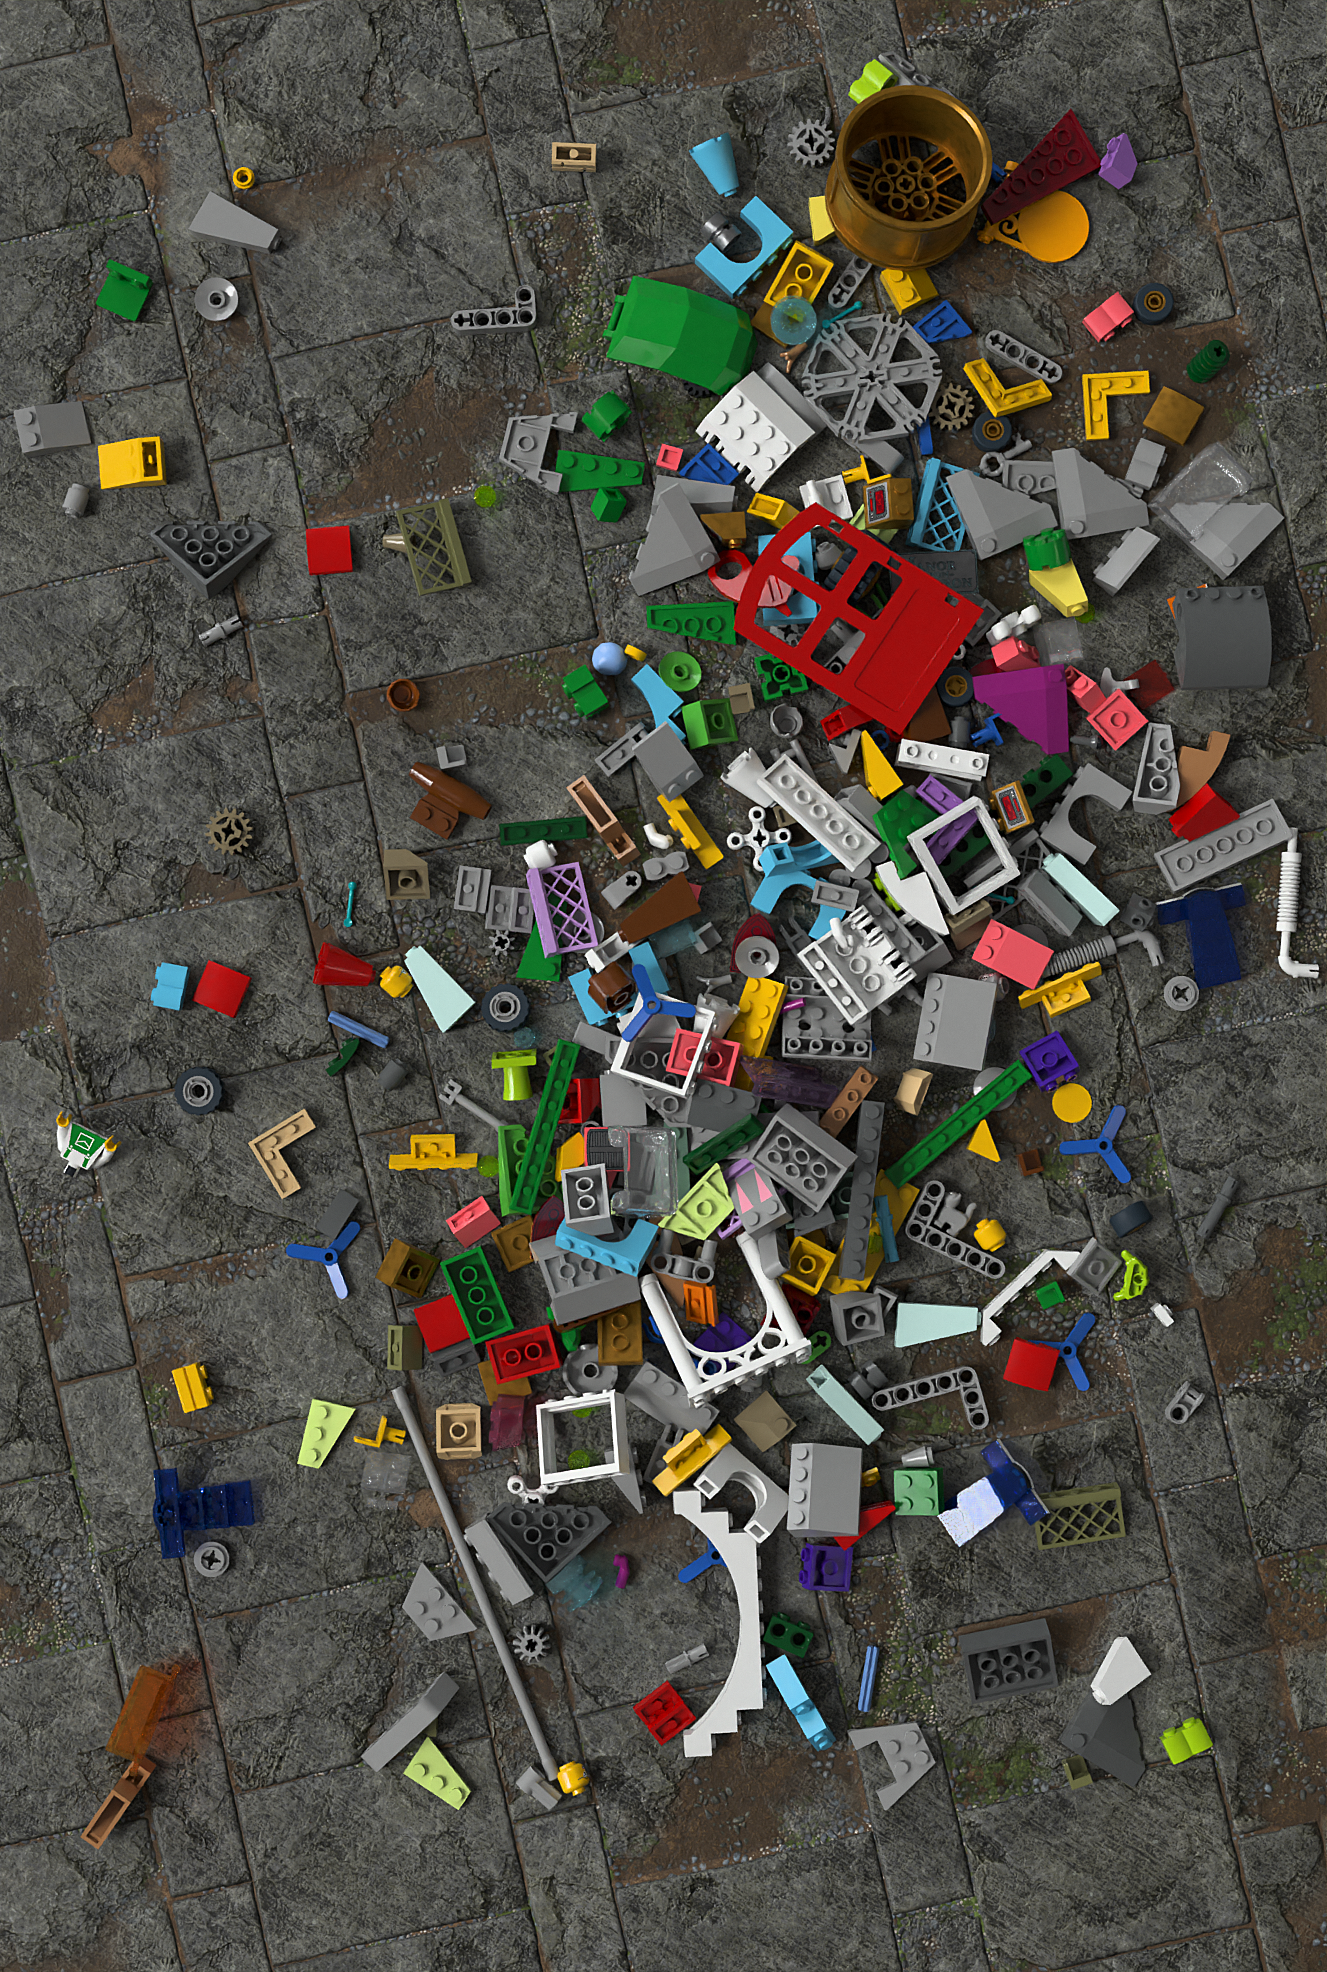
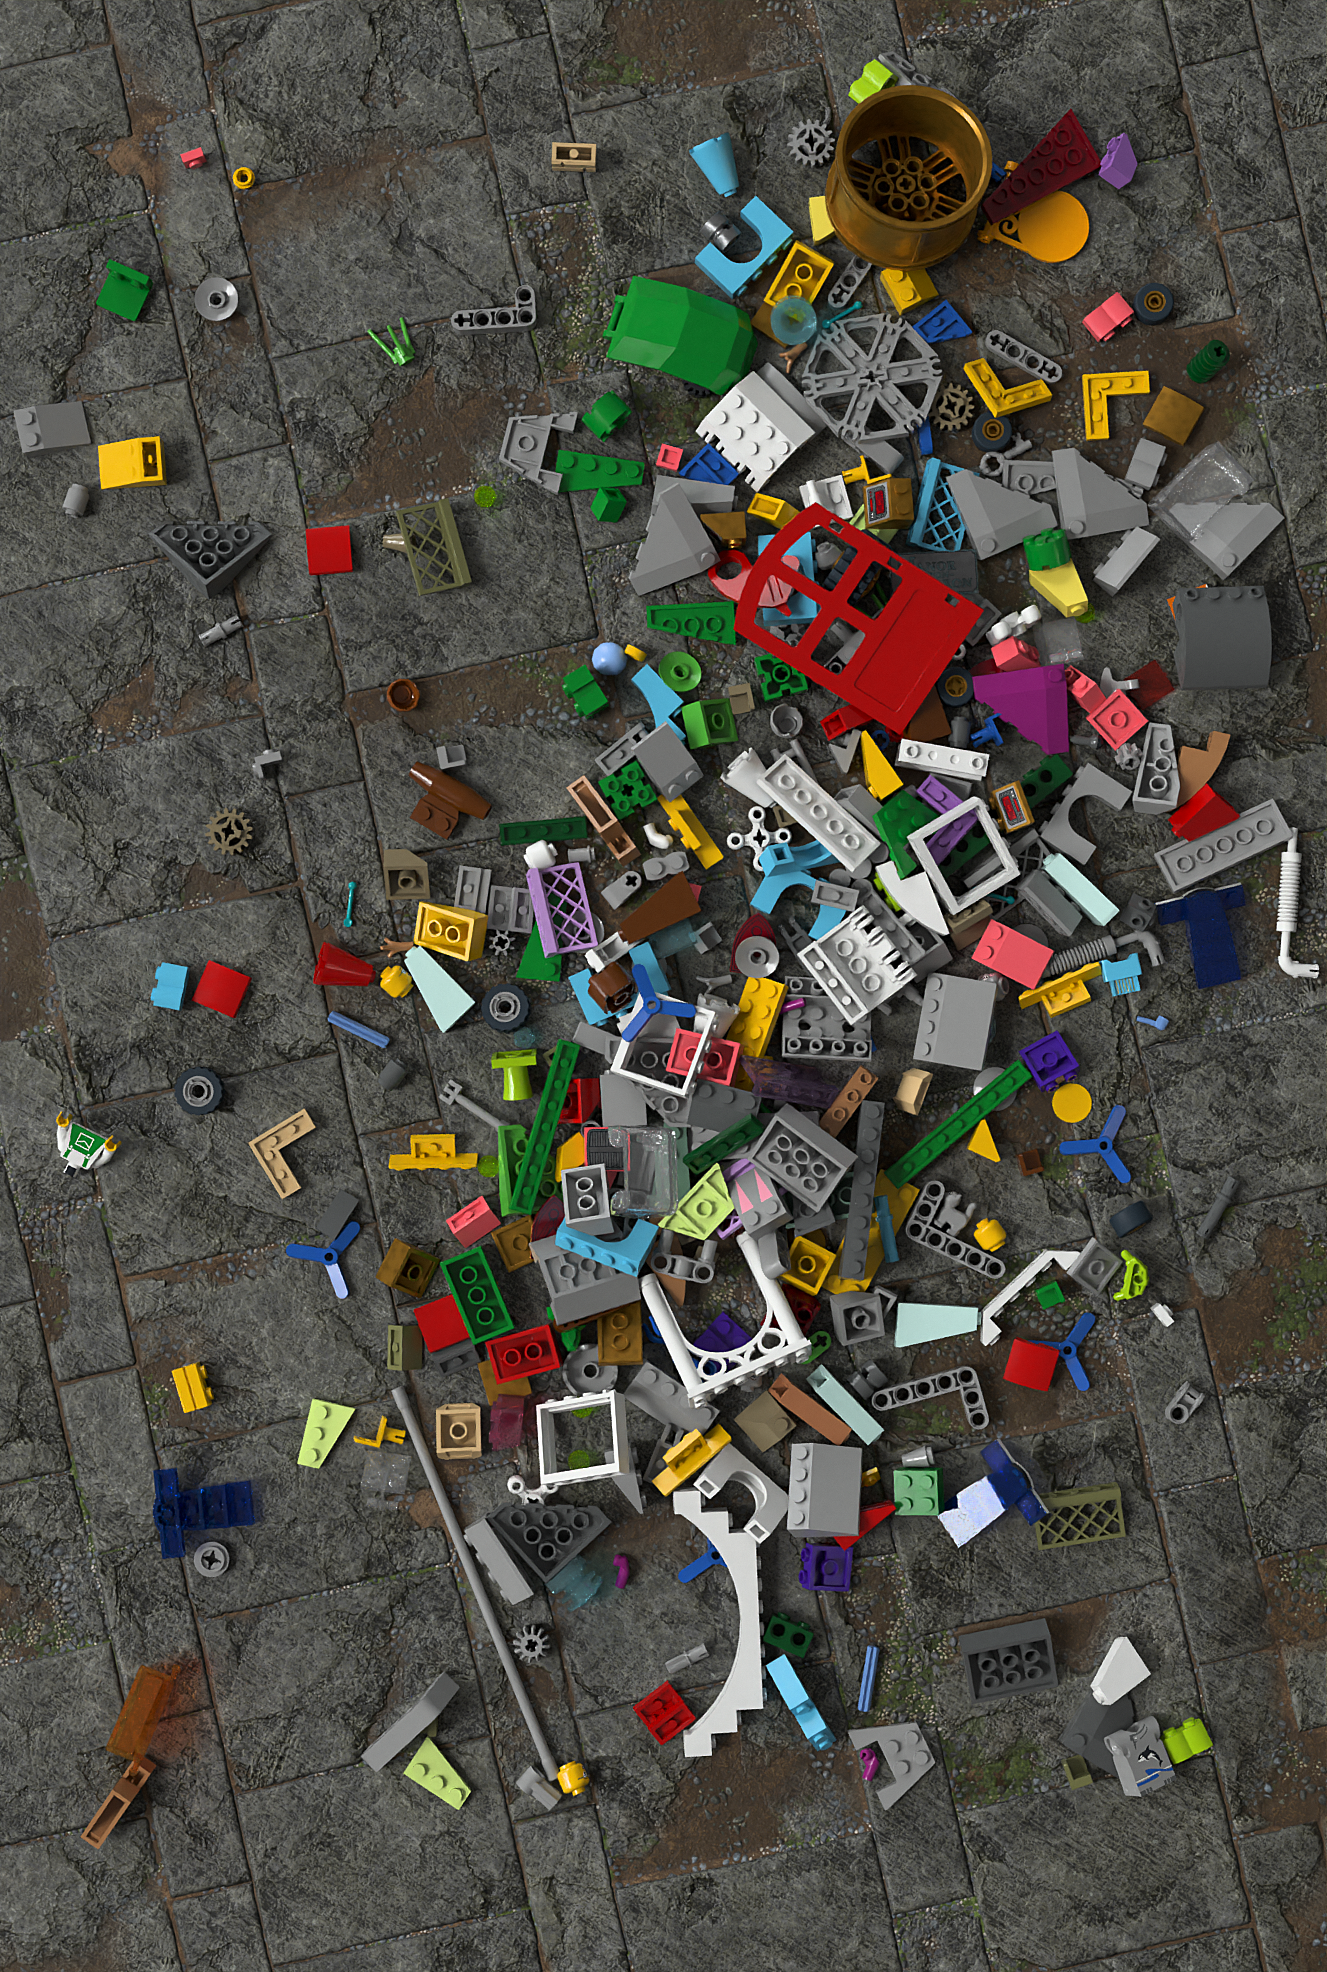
(193, 159): none -> coral plate
(231, 225): light grey slope -> none
(269, 758): none -> light grey bracket
(348, 1051): dark green slope -> none
(396, 946): none -> medium nougat bar
(403, 354): none -> bright green plant
(435, 1608): light grey wing -> none
(451, 930): none -> yellow slope
(582, 854): none -> light grey pin
(614, 788): none -> green brick
(701, 1303): orange plate -> none
(810, 1410): none -> nougat slope
(838, 933): white arm -> none
(871, 1762): none -> magenta arm
(874, 1243): clear neon green plate -> none
(1122, 974): none -> medium azure piece
(1128, 756): none -> light grey gear
(1140, 1757): none -> light grey piece
(1159, 1024): none -> medium blue hand
(1191, 993): light grey gear -> none

